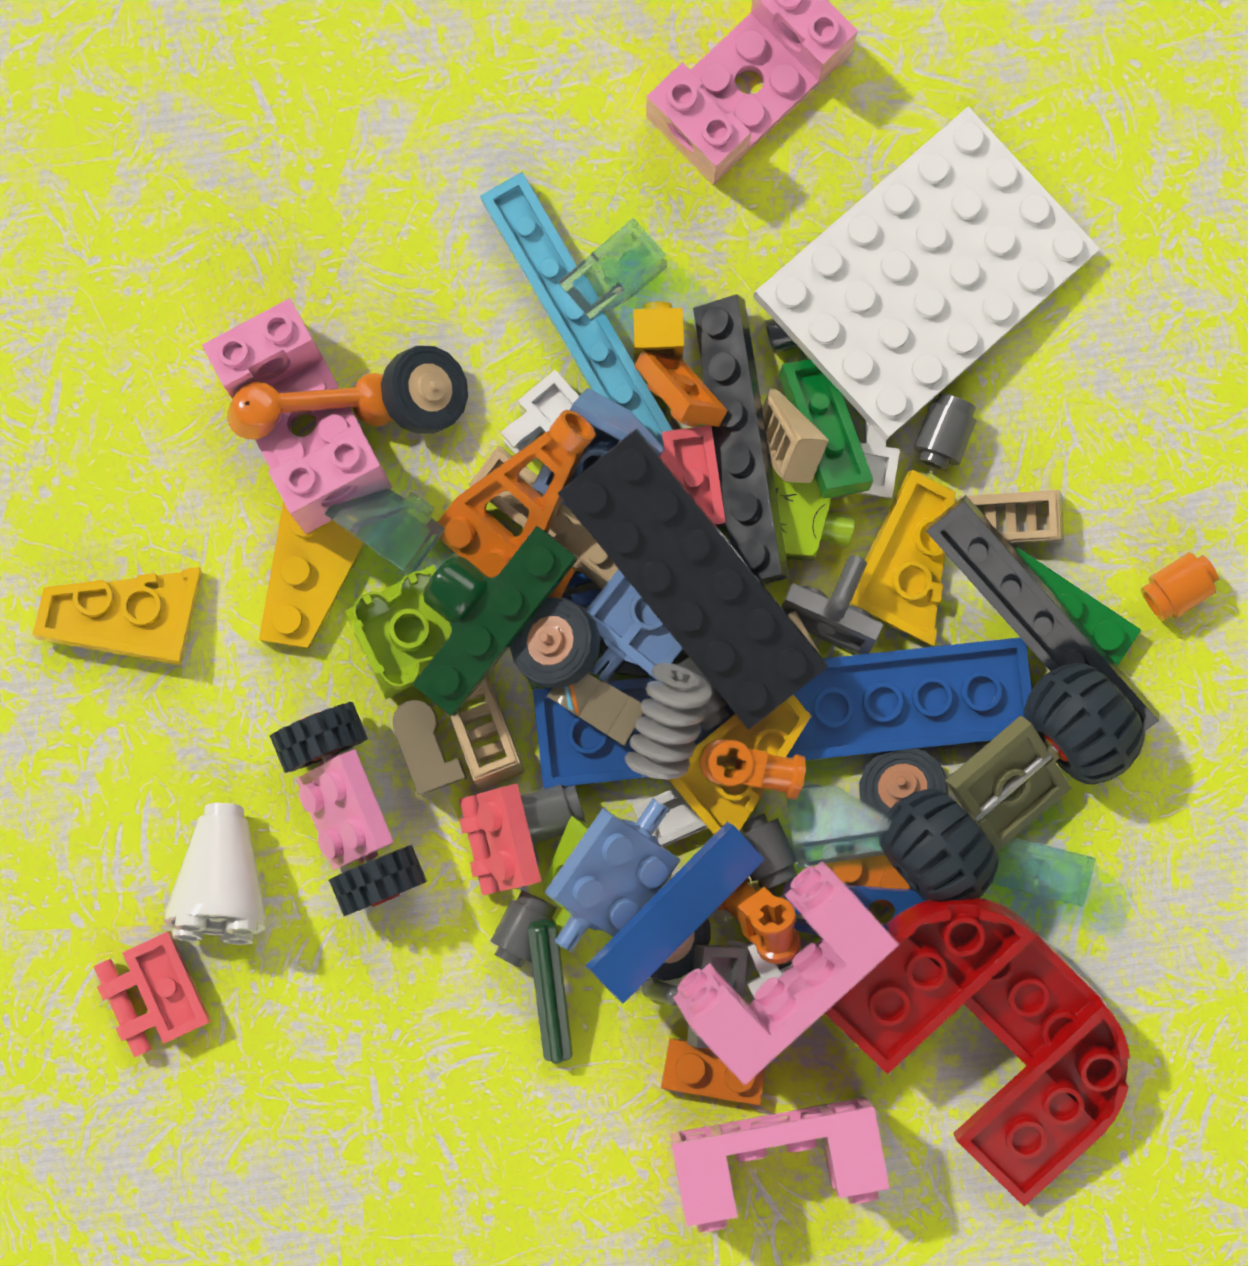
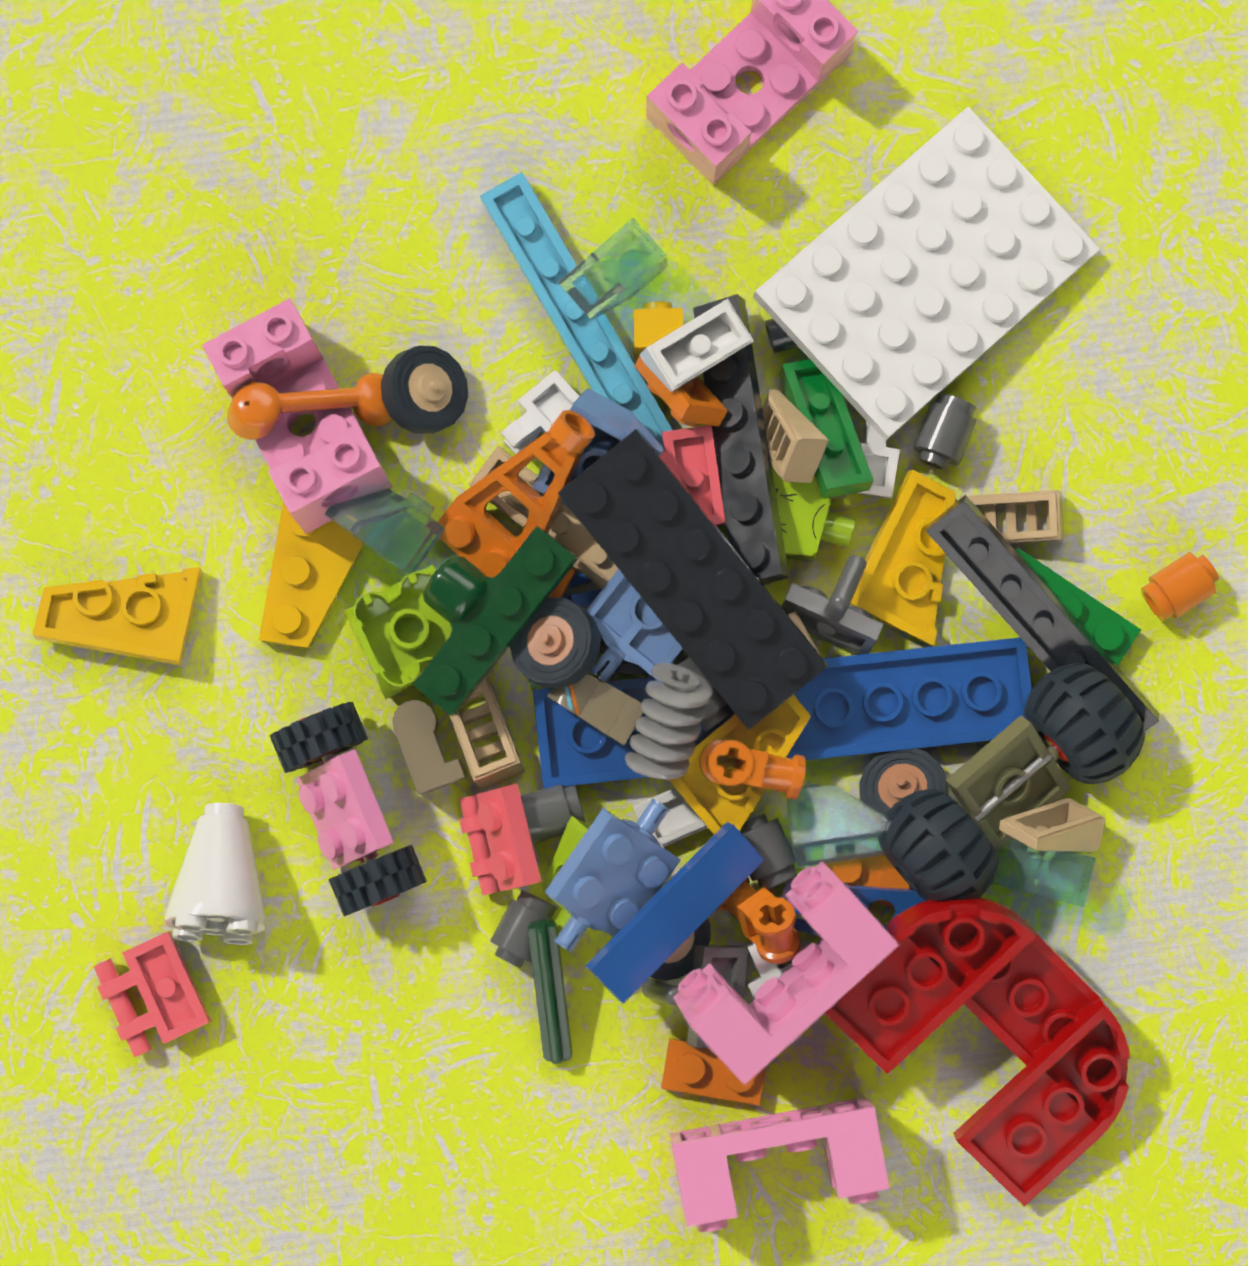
(697, 346): none -> white slope
(1057, 827): none -> tan slope

